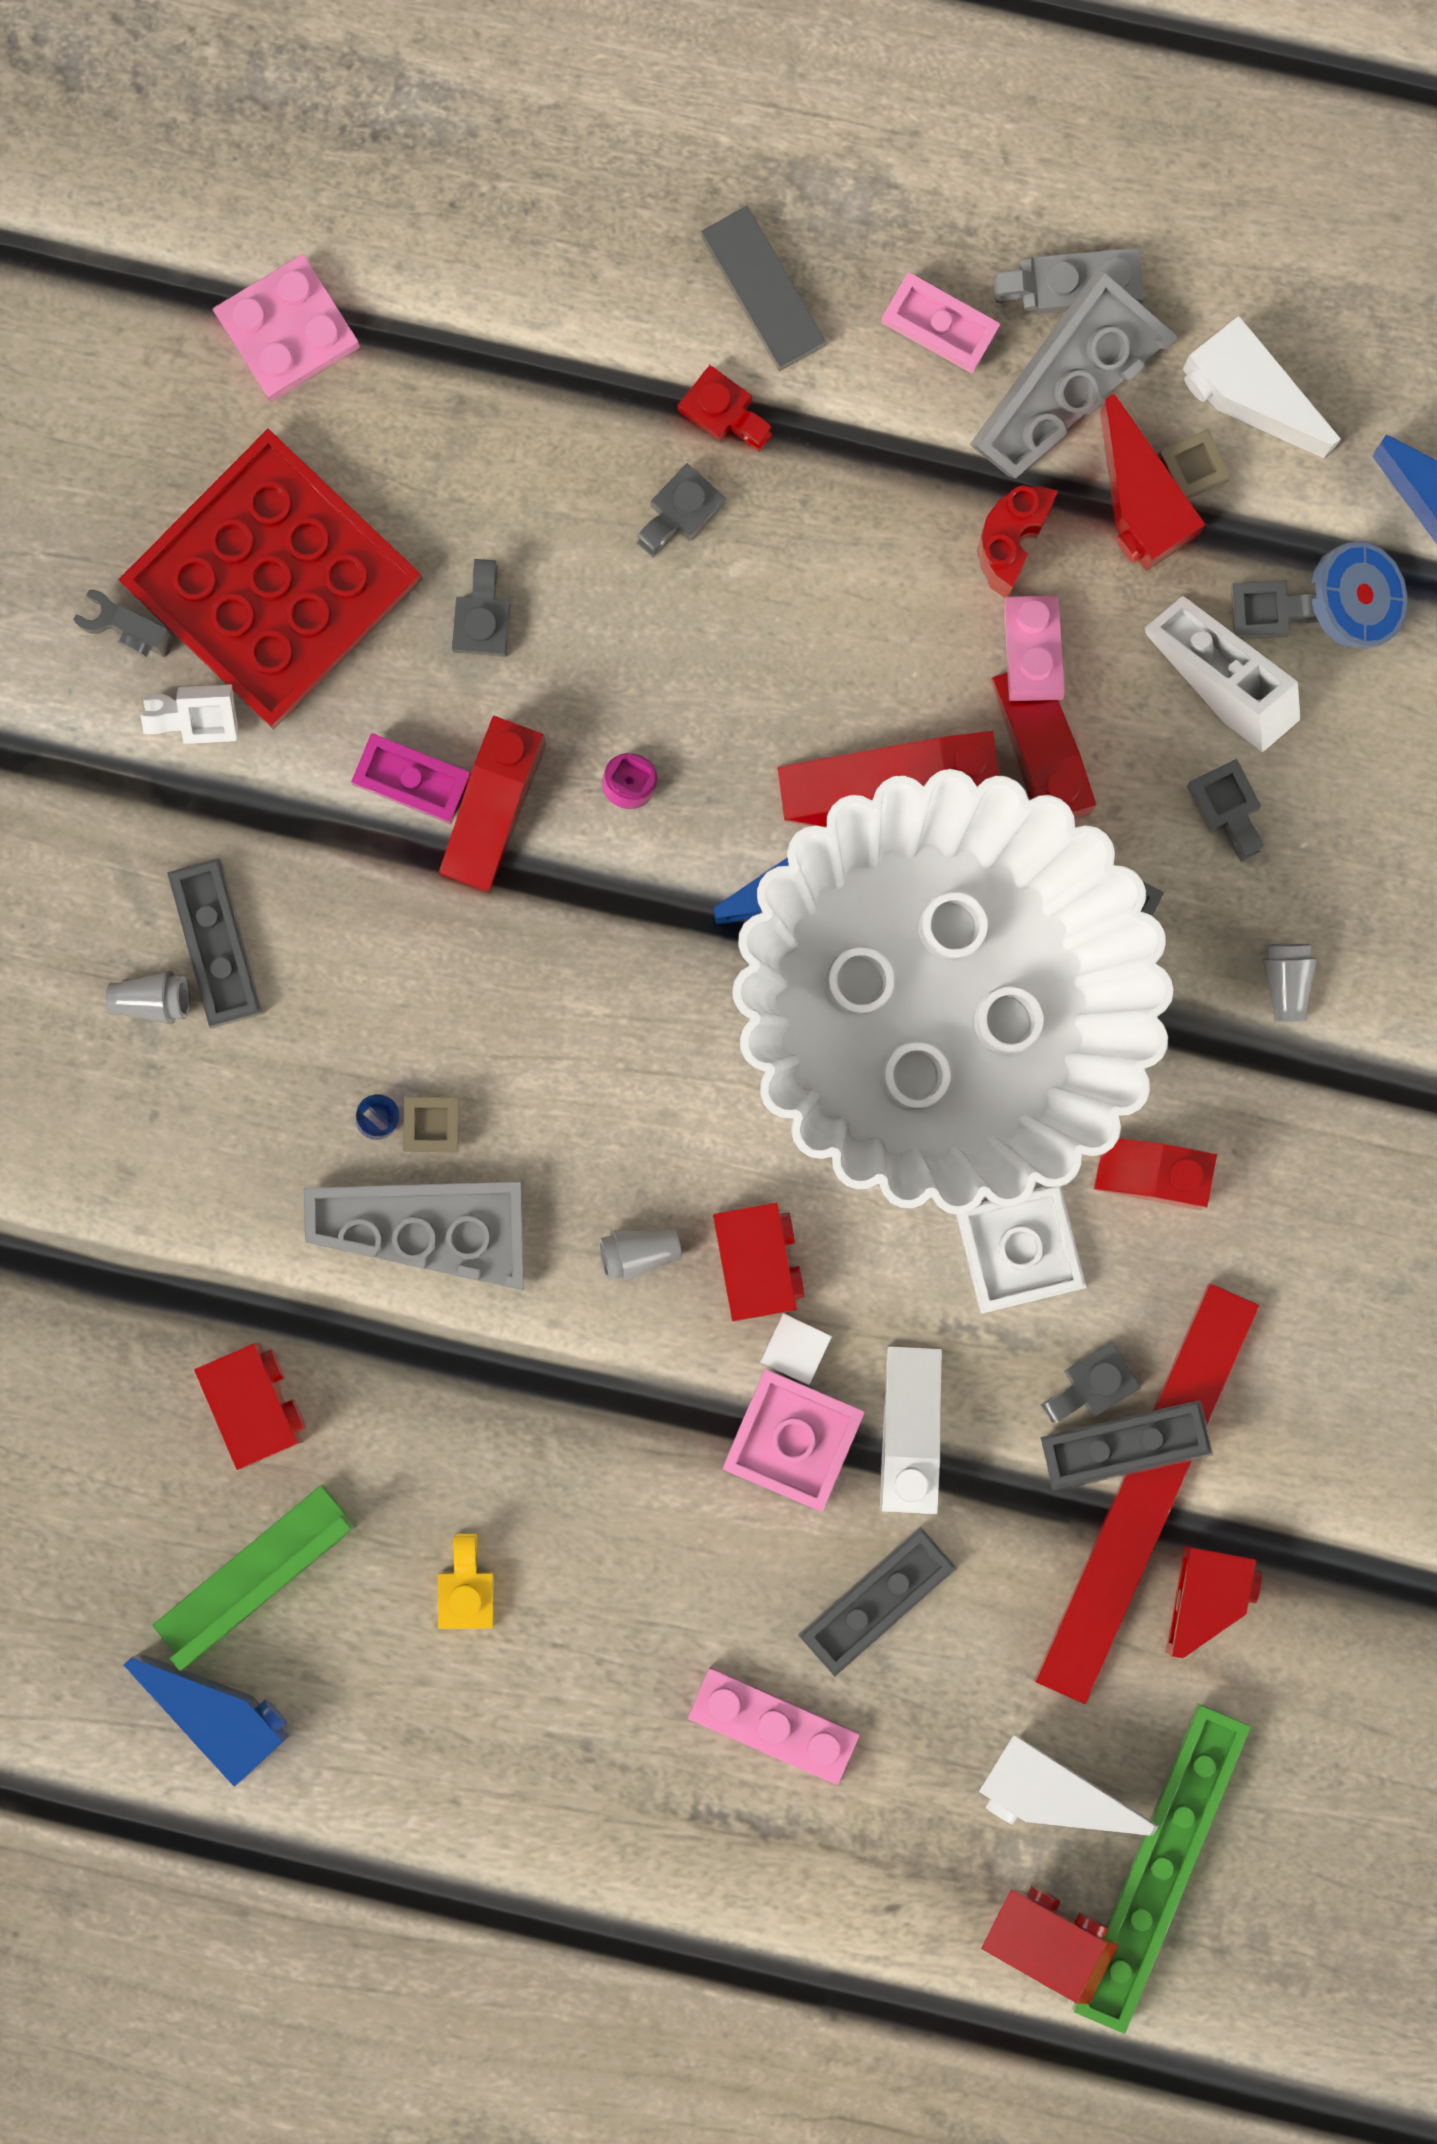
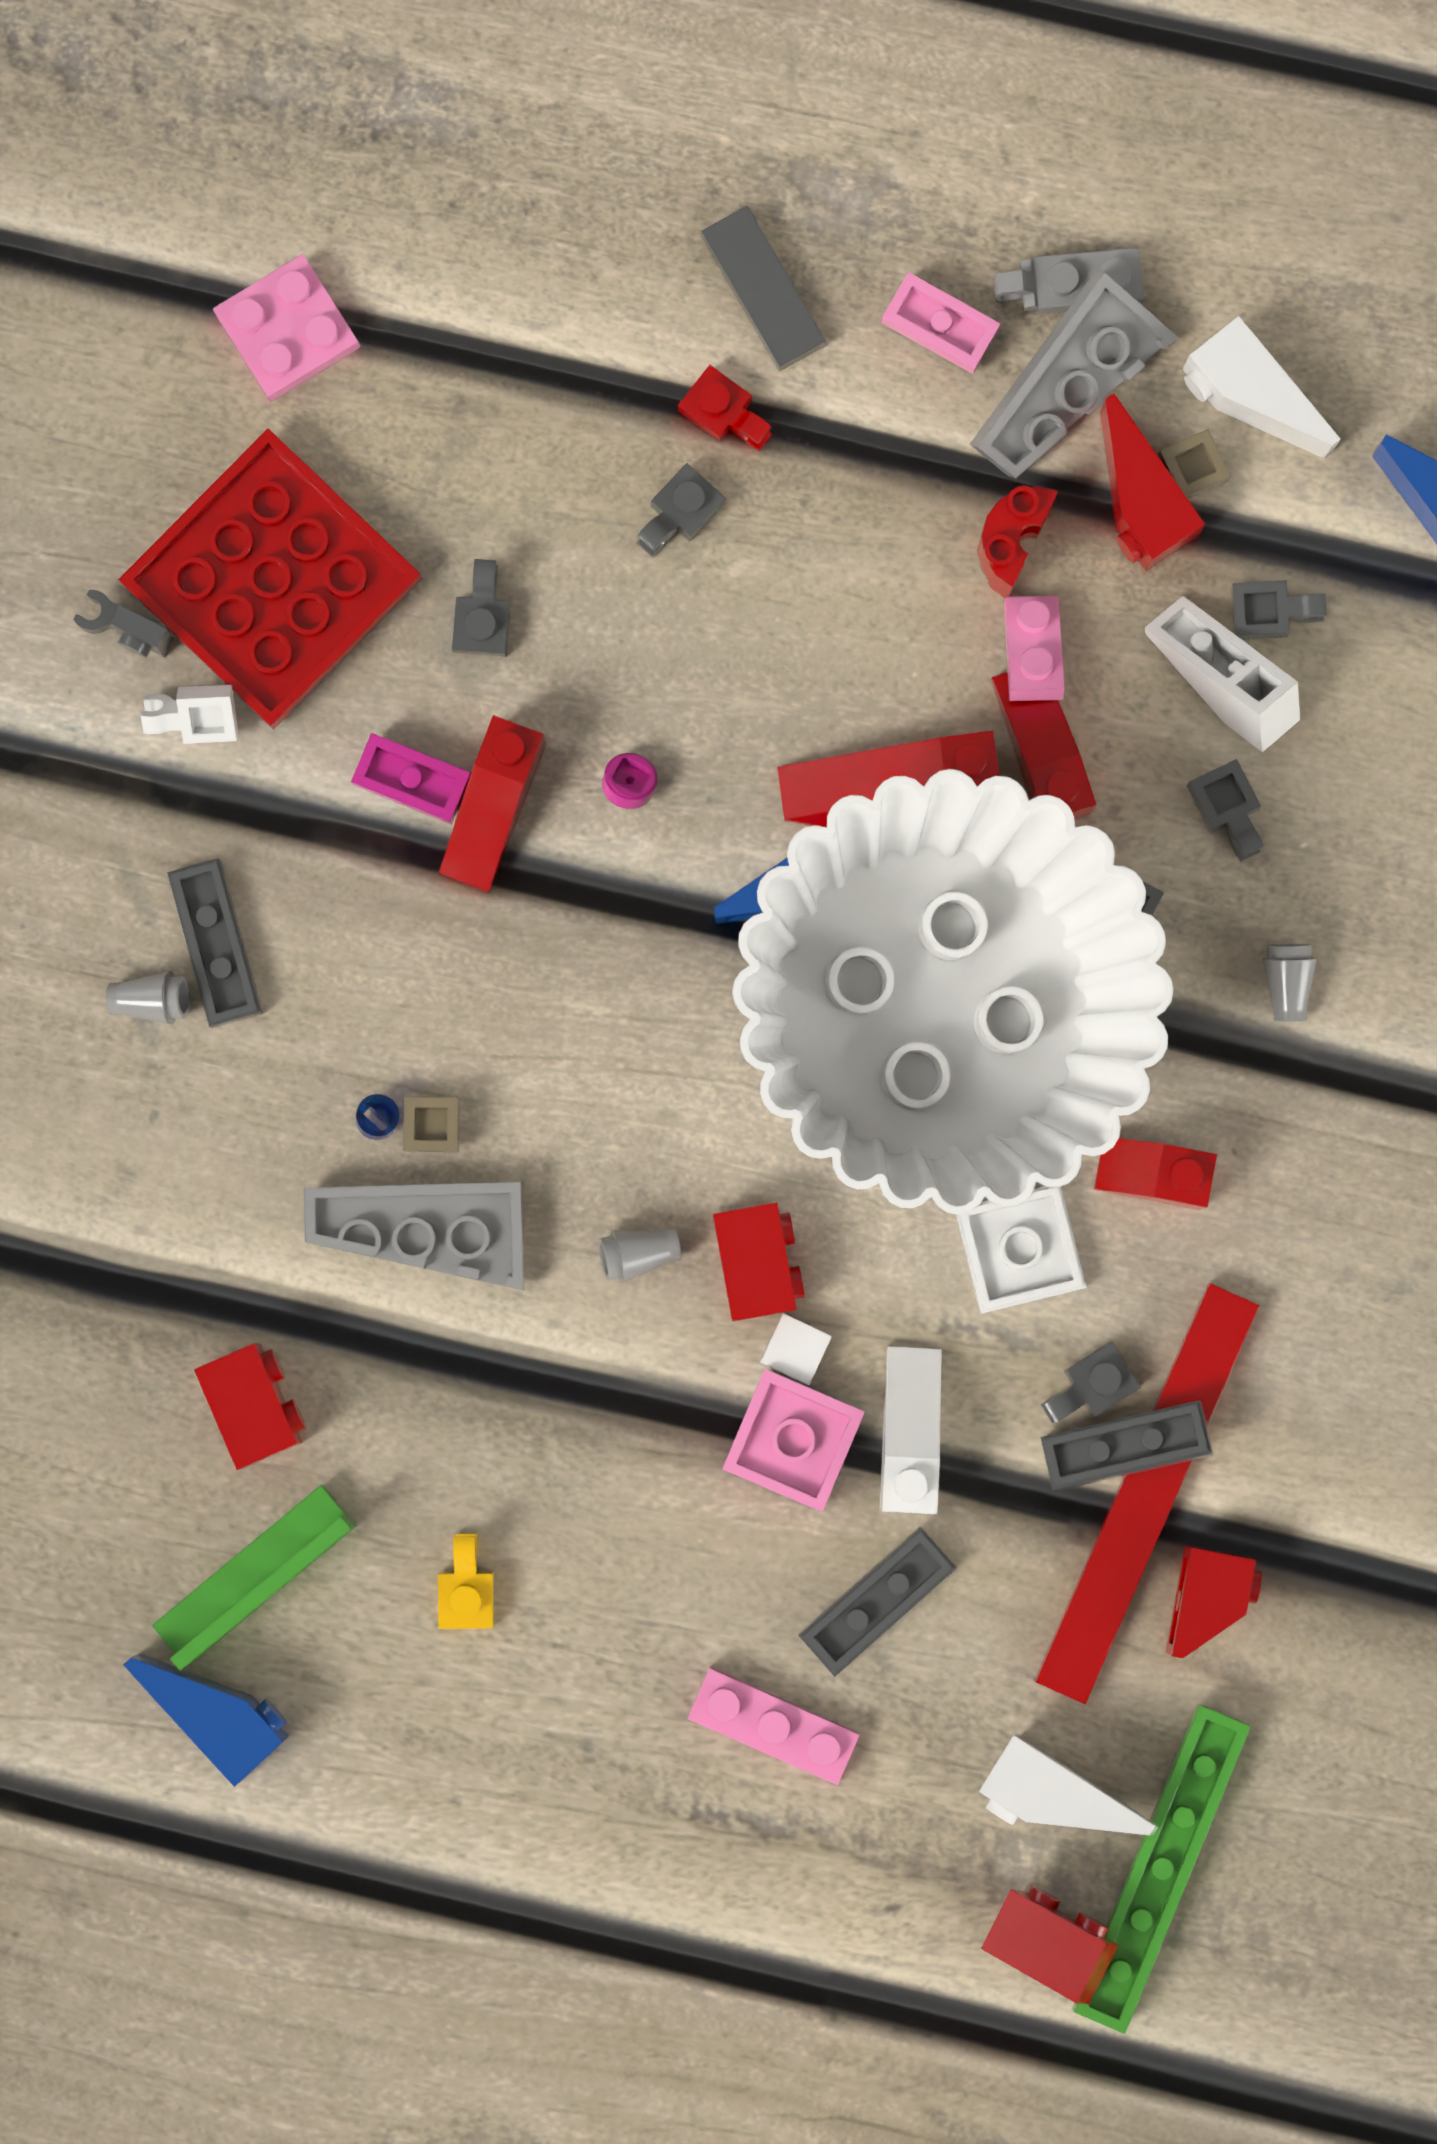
(1359, 595): tile -> none

